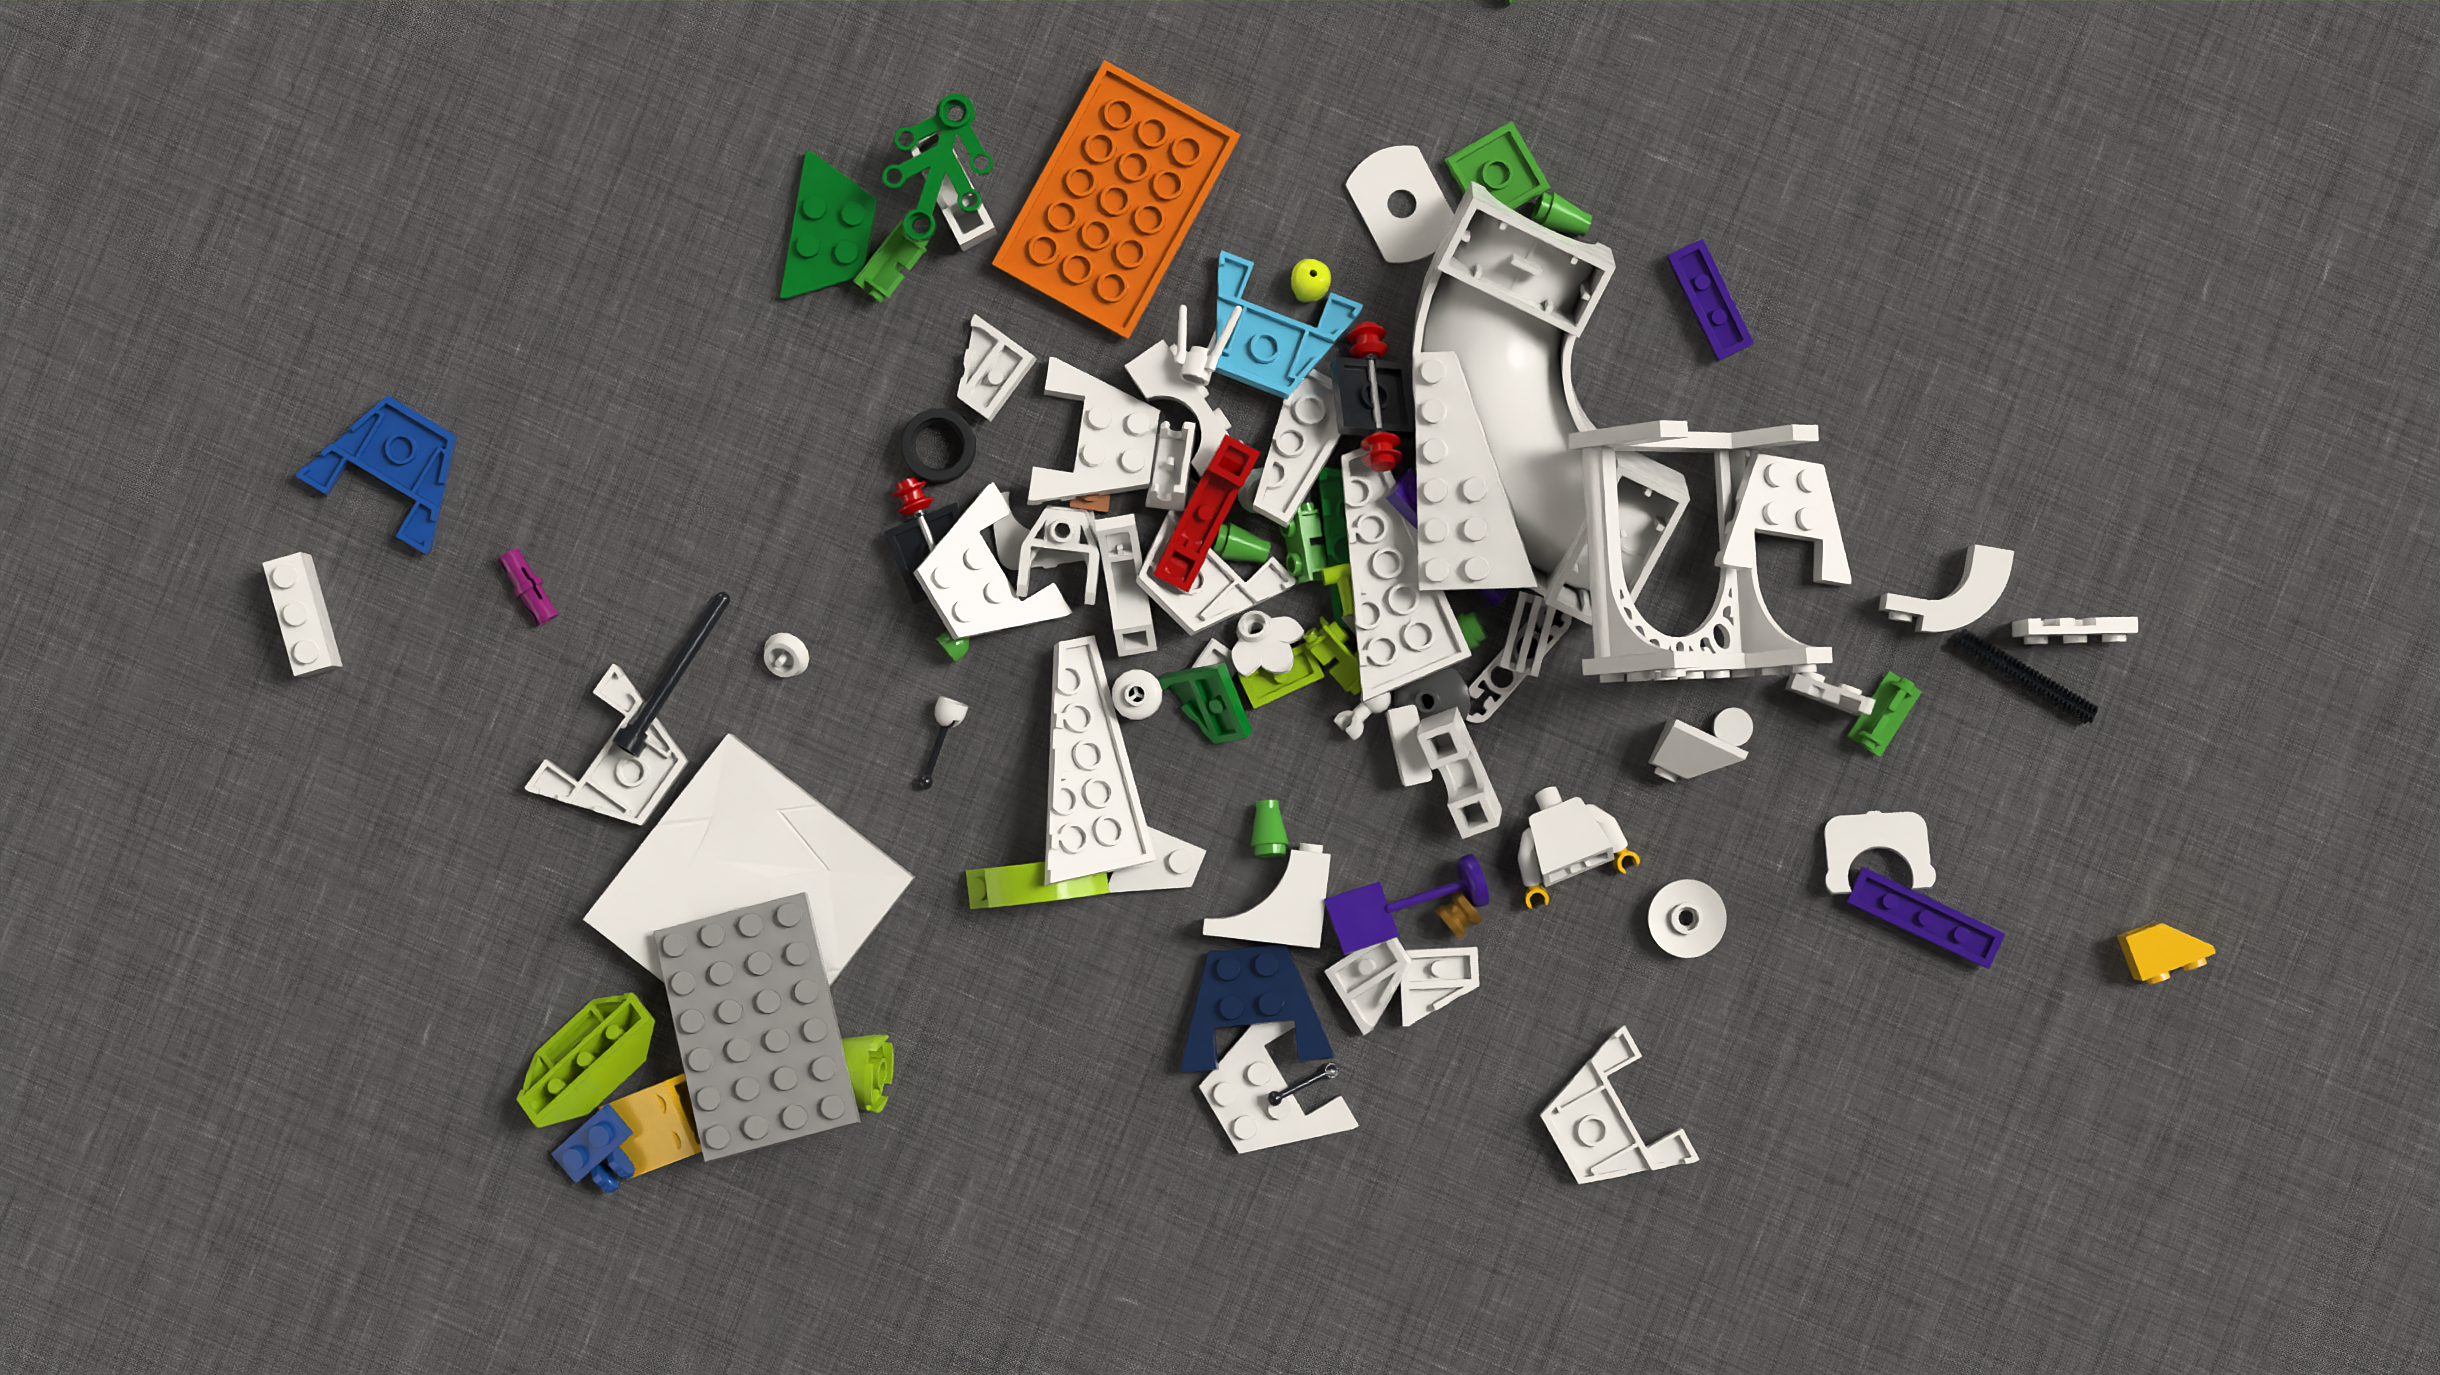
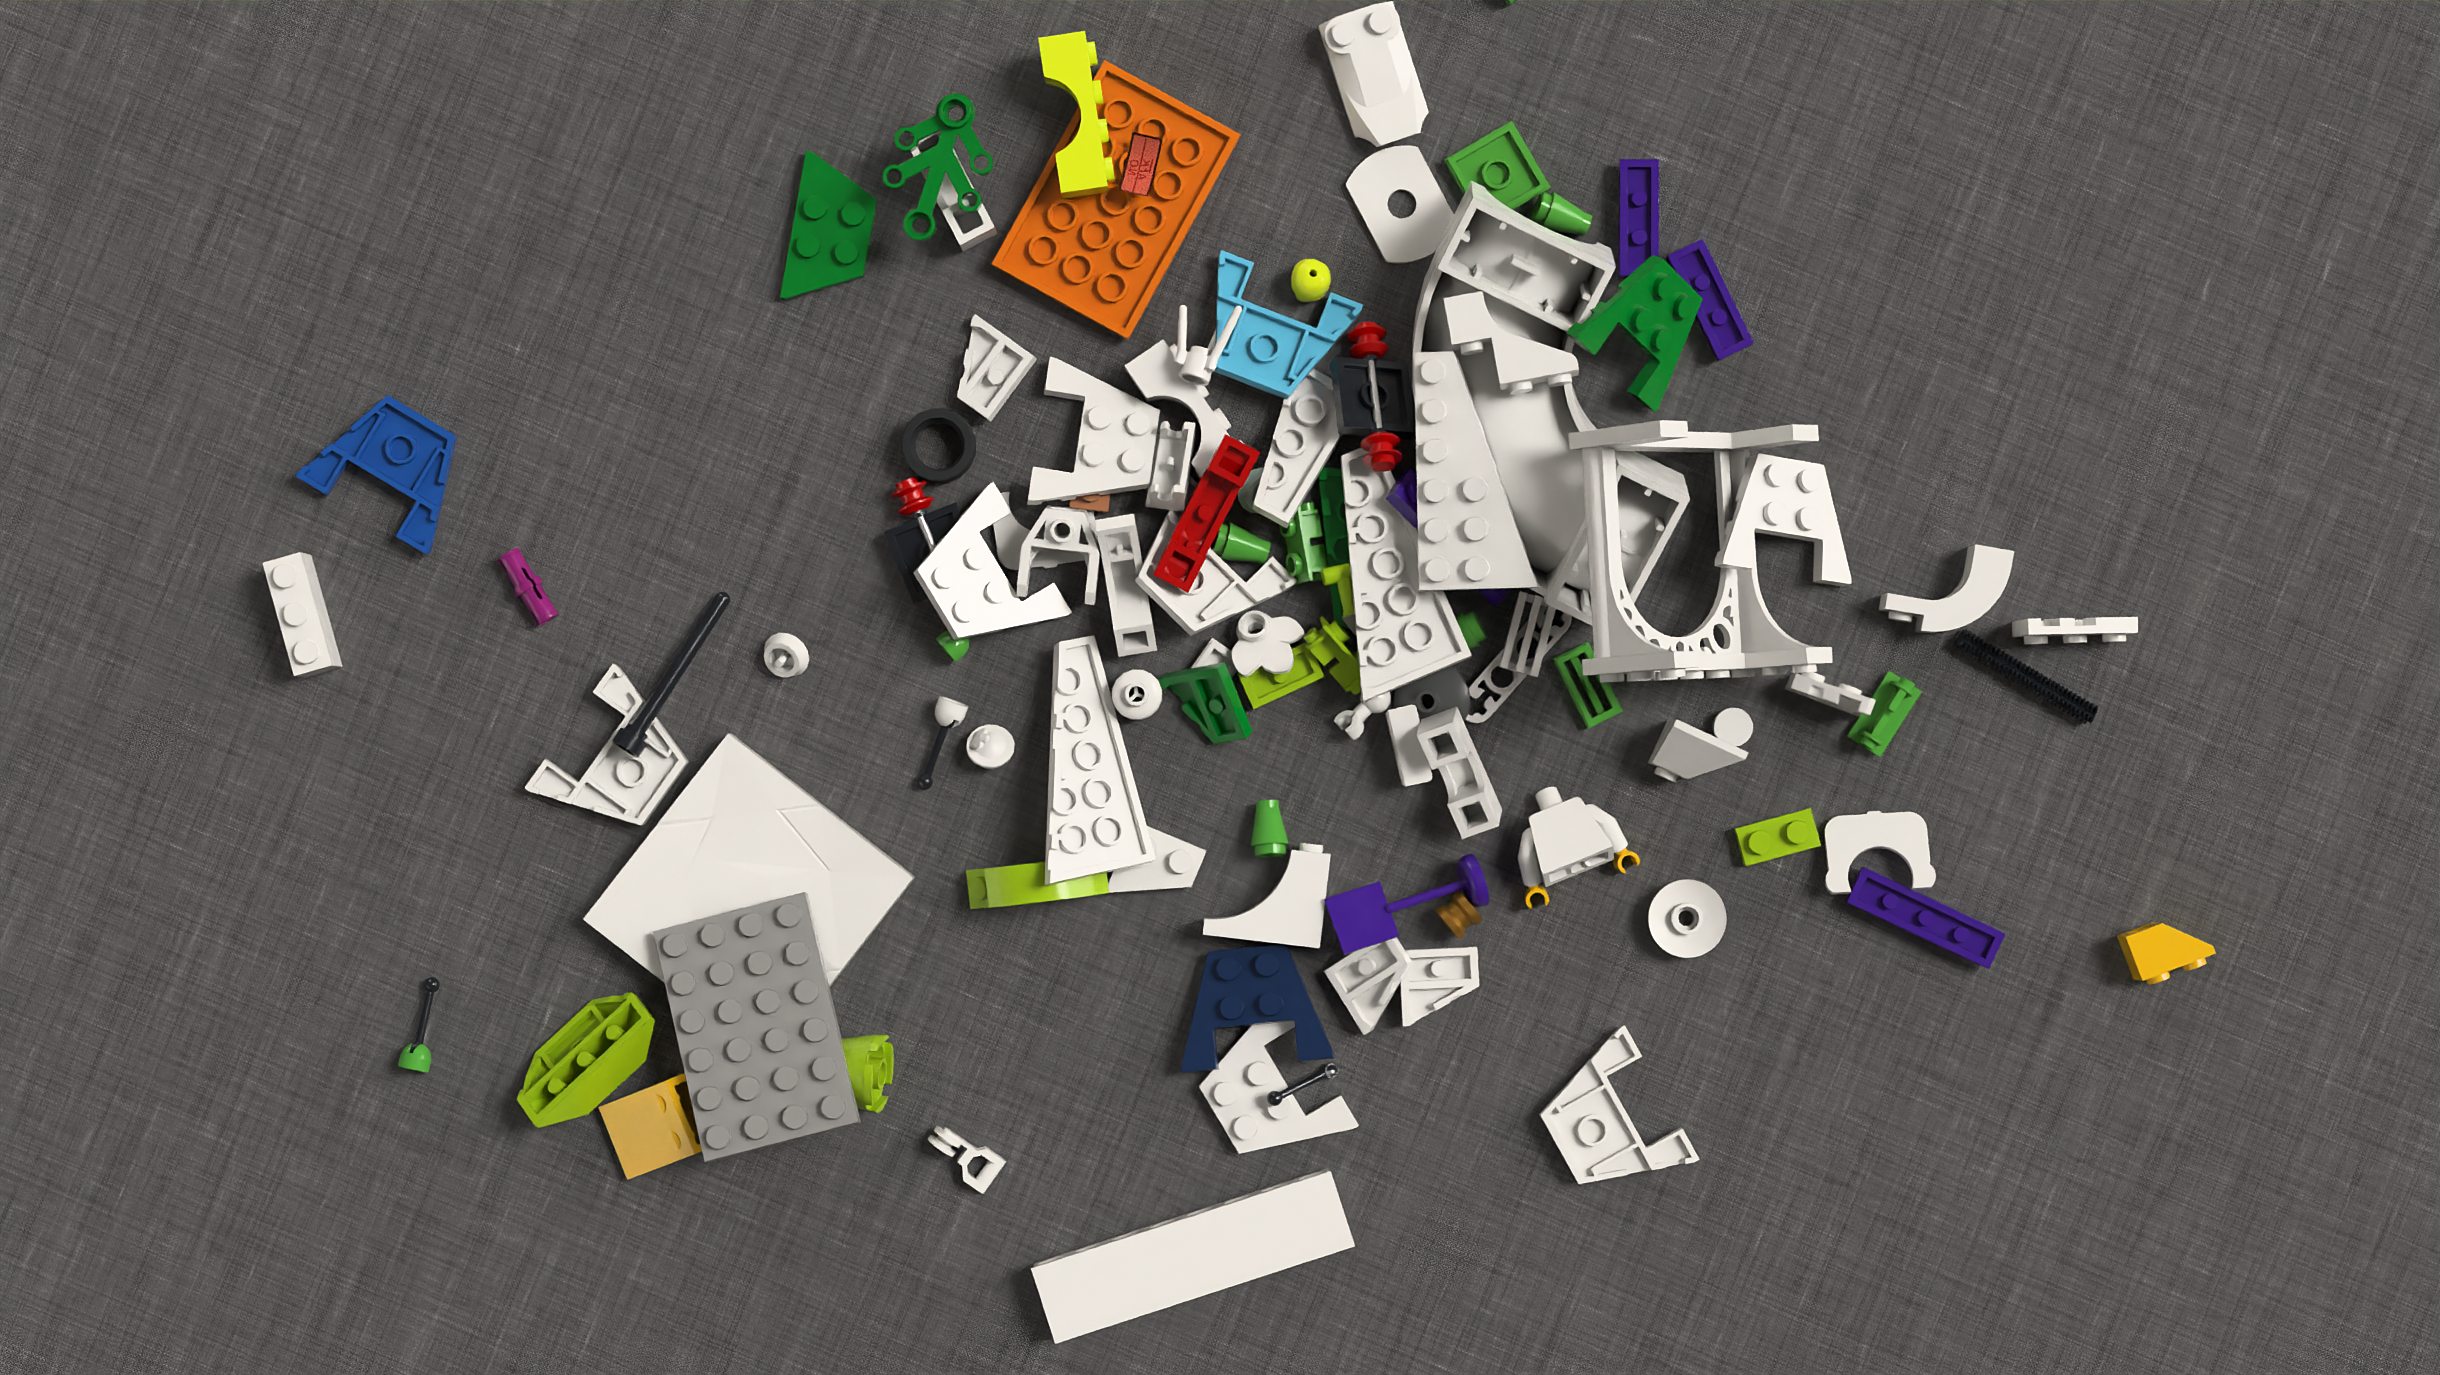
(417, 1055): none -> hinge
(591, 1145): blue hinge -> none
(883, 270): bright green hinge -> none
(947, 1139): none -> white piece
(990, 746): none -> white hat
(1067, 66): none -> neon yellow arch
(1141, 164): none -> clear red sticker
(1192, 1255): none -> white tile
(1375, 73): none -> white slope
(1517, 359): none -> white arch
(1602, 715): none -> bright green tile
(1637, 213): none -> dark purple plate
(1656, 313): none -> green wing
(1777, 837): none -> lime plate

